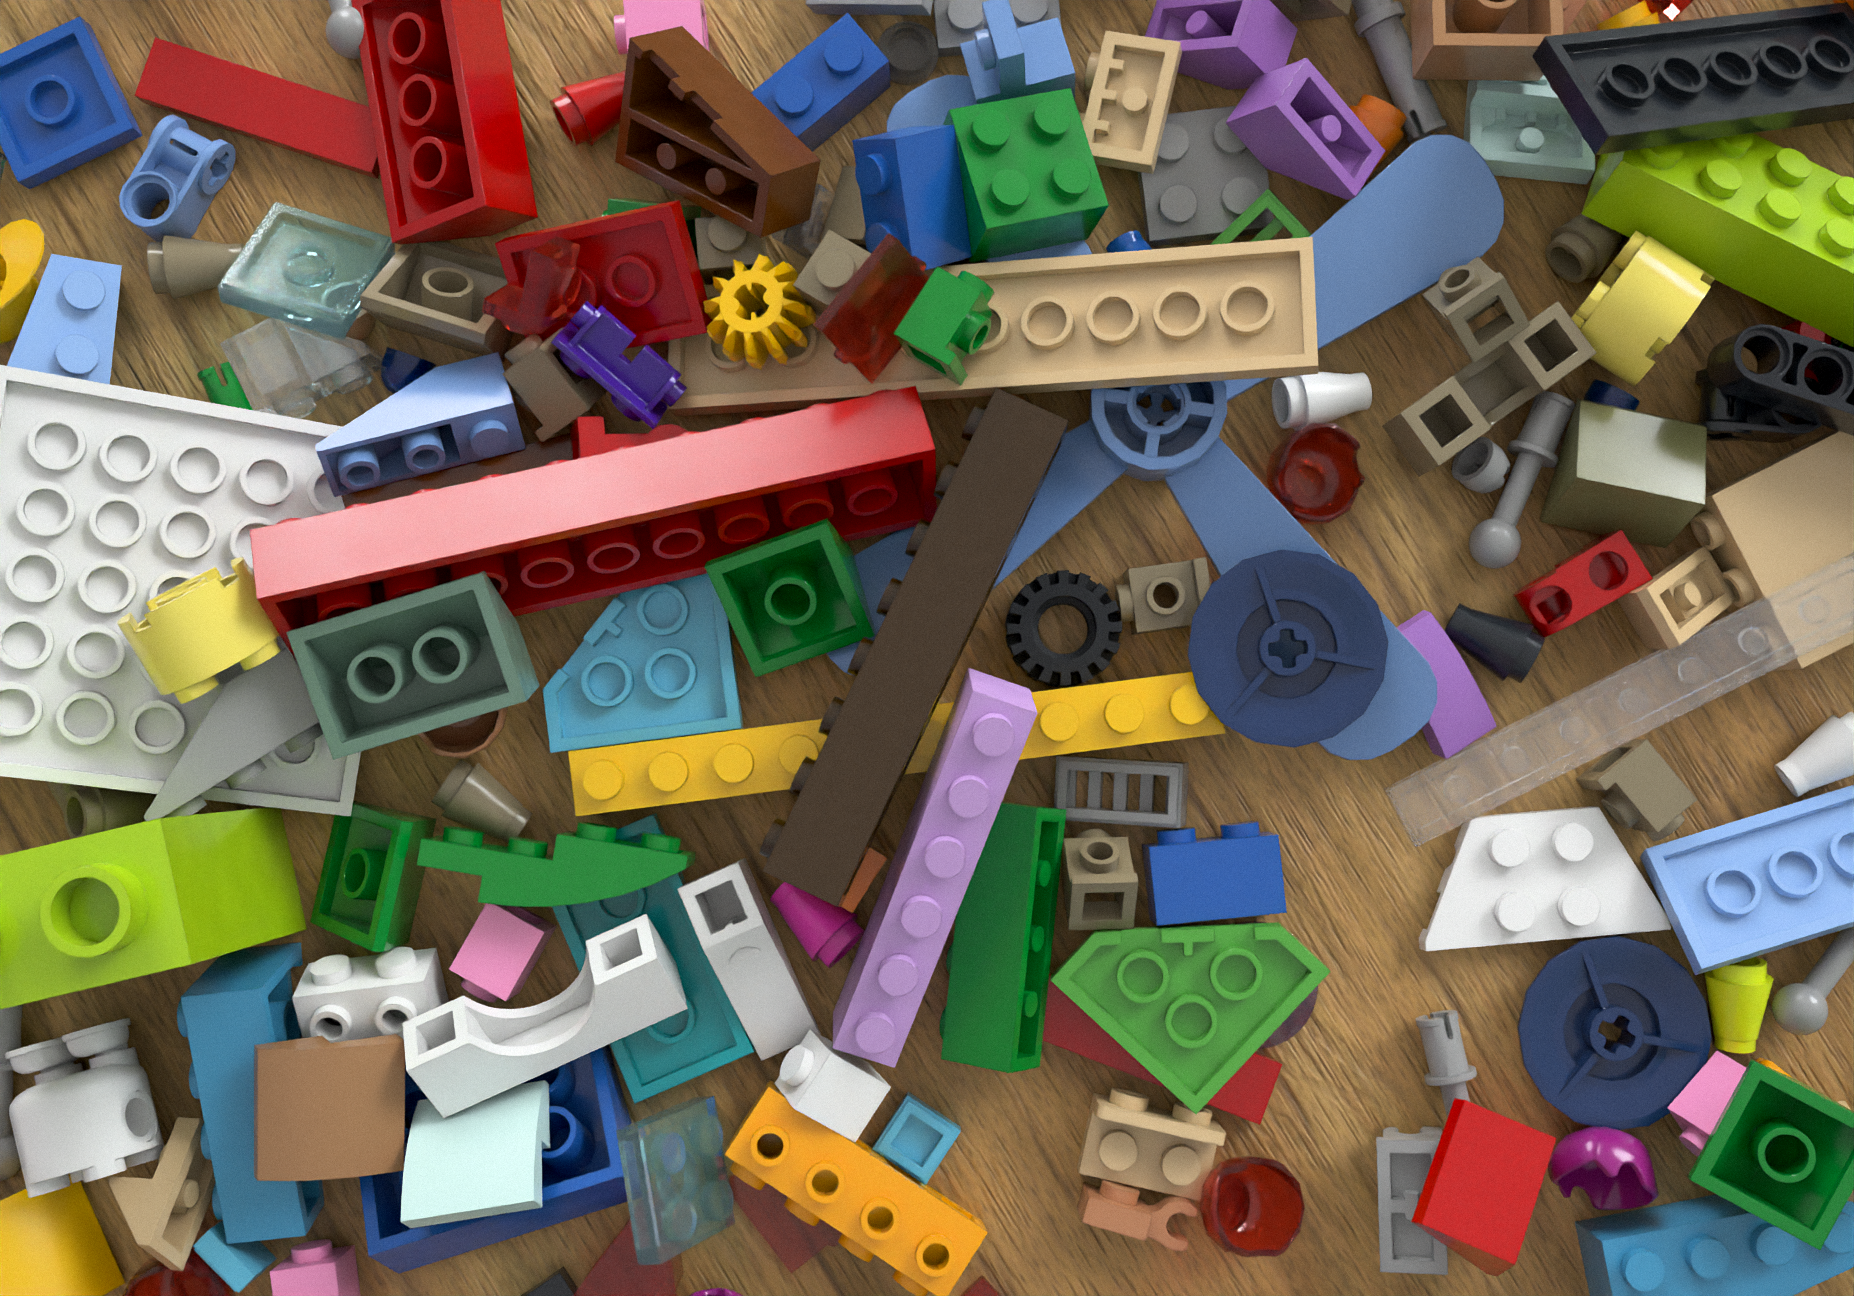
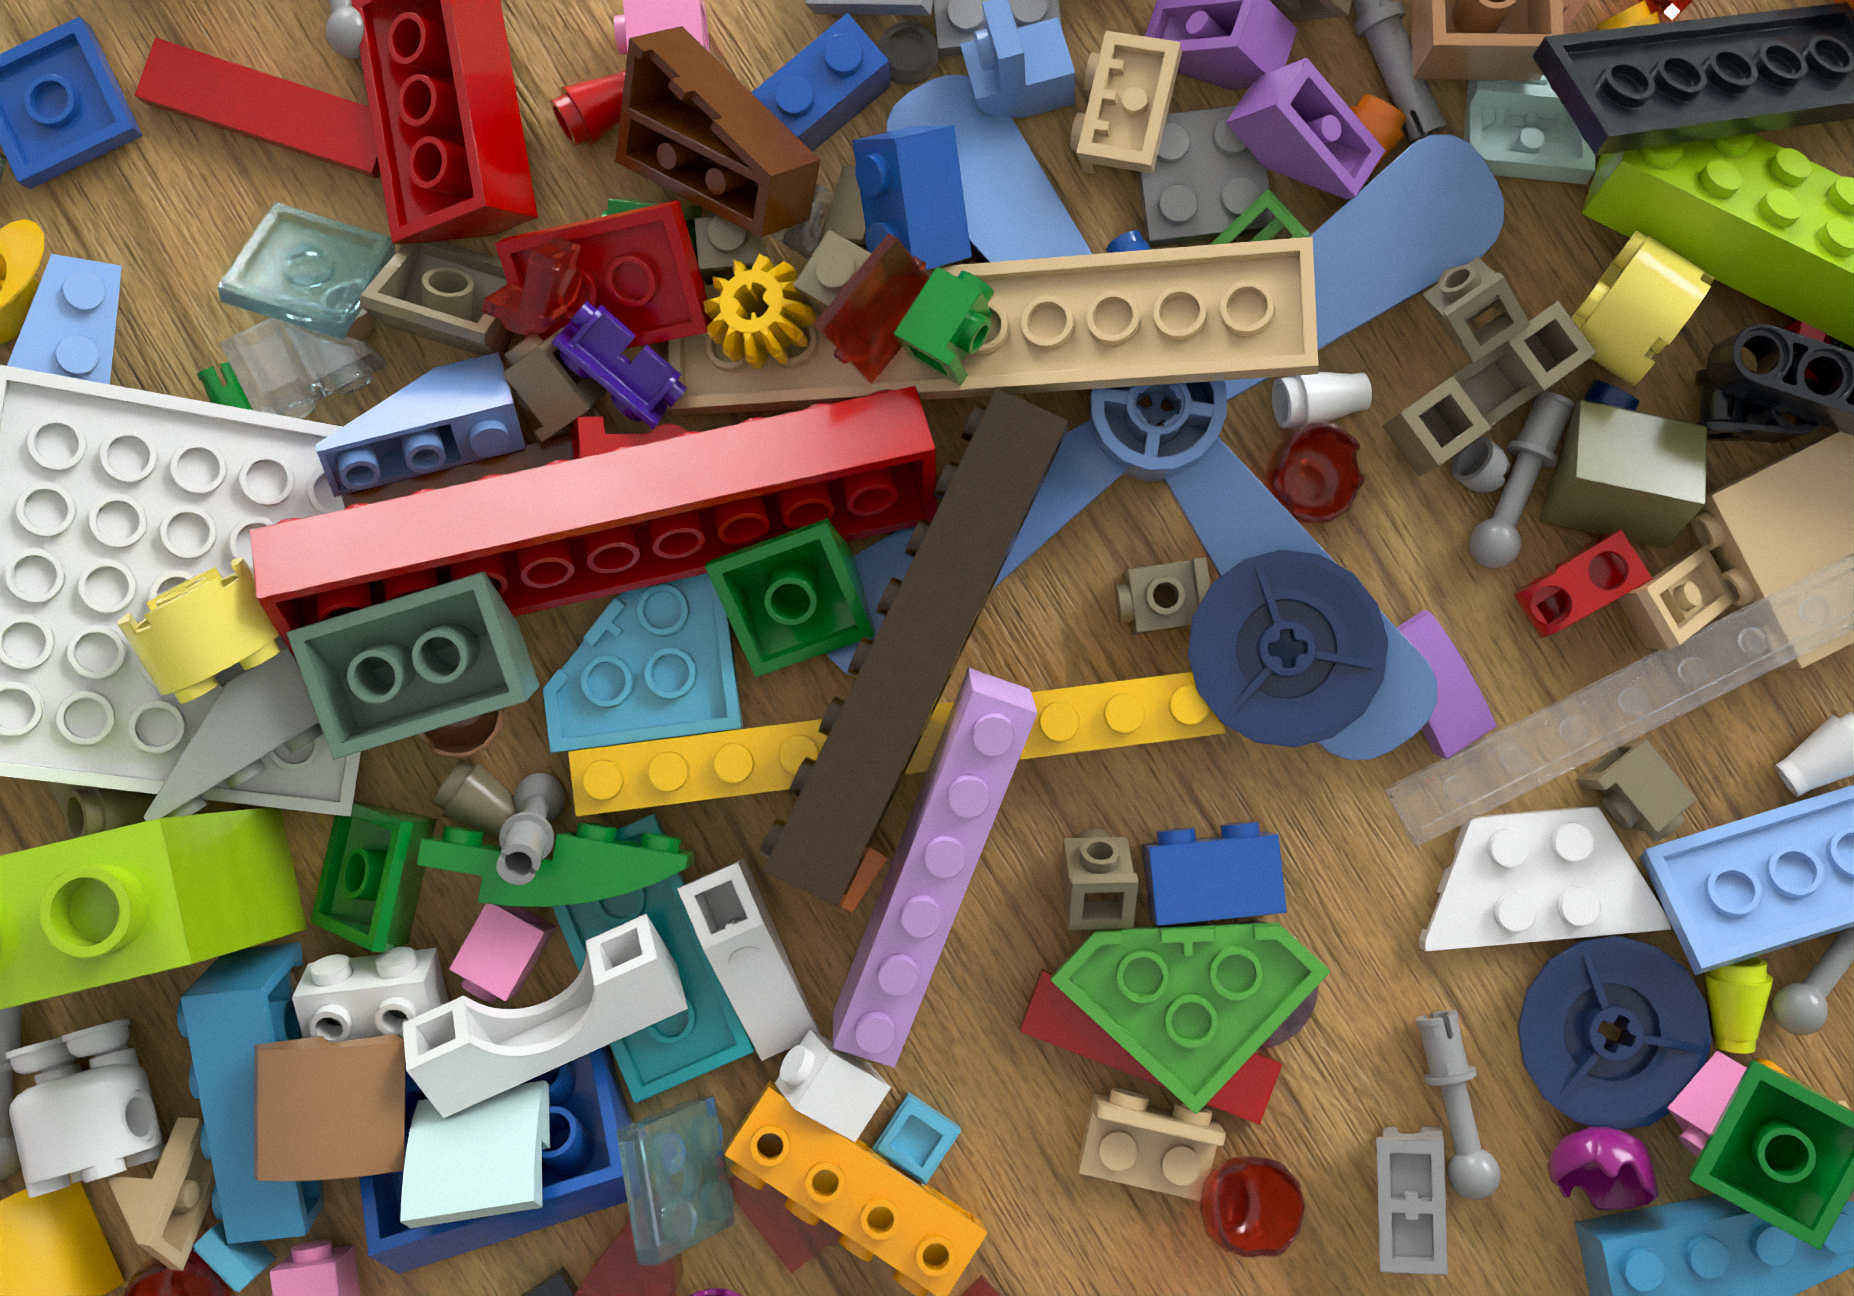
(177, 174): medium blue piece -> none
(188, 265): dark tan cone -> none
(401, 369): clear blue hinge -> none
(528, 834): none -> light grey pin
(819, 926): dark pink cone -> none
(1005, 944): green brick -> none
(1026, 174): green brick -> none
(1090, 601): black tyre -> none
(1121, 1211): nougat plate -> none
(1176, 791): light grey slope -> none
(1483, 1185): red slope -> none
(1495, 642): black cone -> none
(1587, 246): dark tan cone -> none

